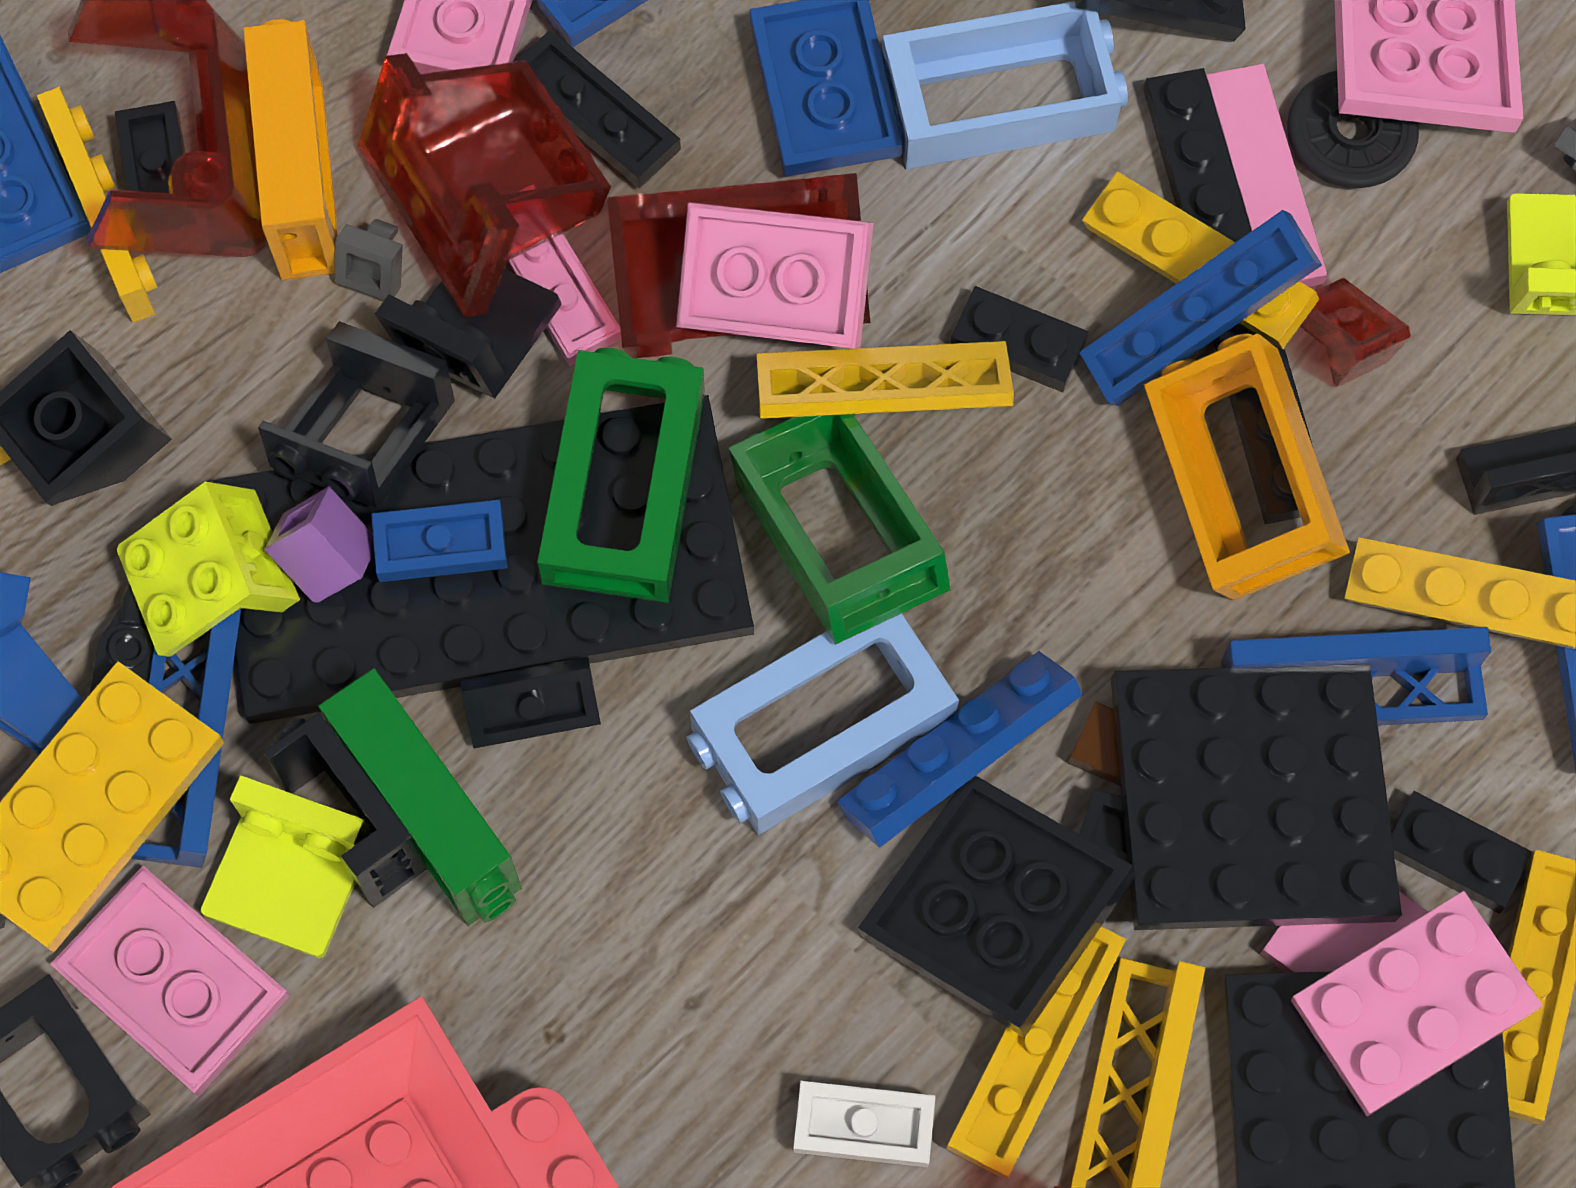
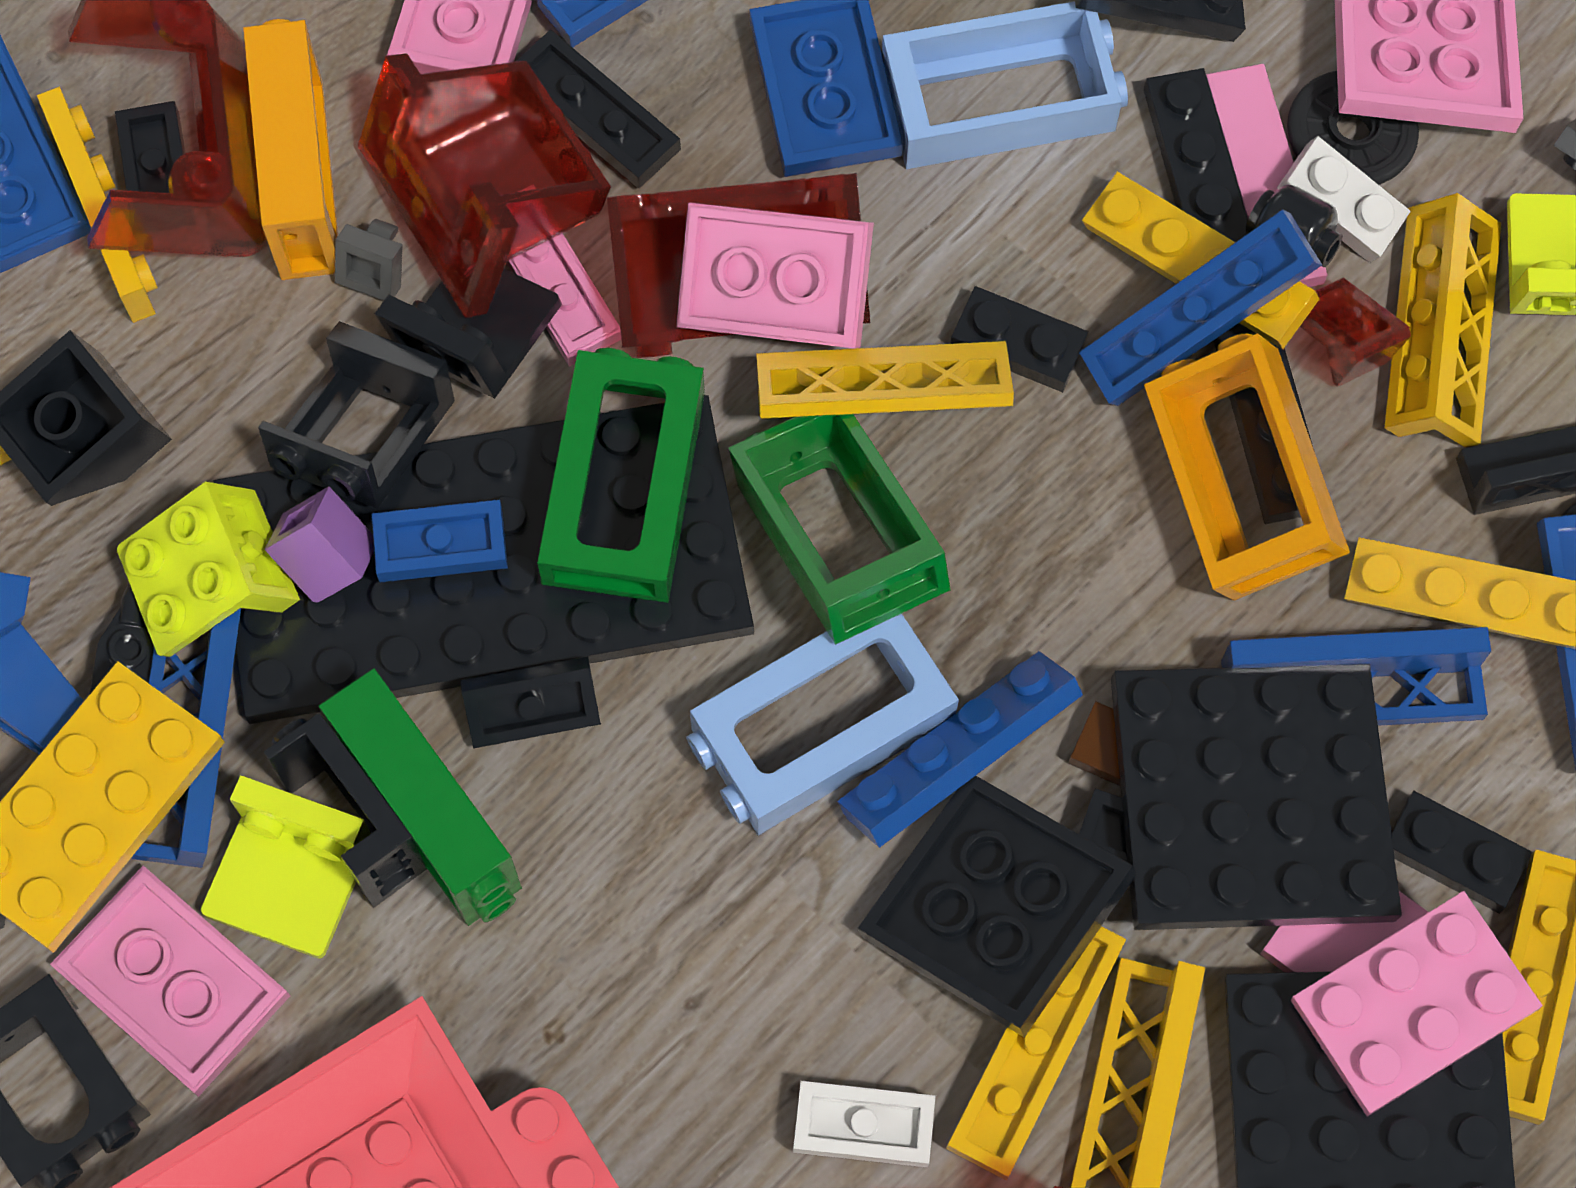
(1313, 216): none -> black head
(1364, 209): none -> white plate
(1434, 307): none -> yellow fence

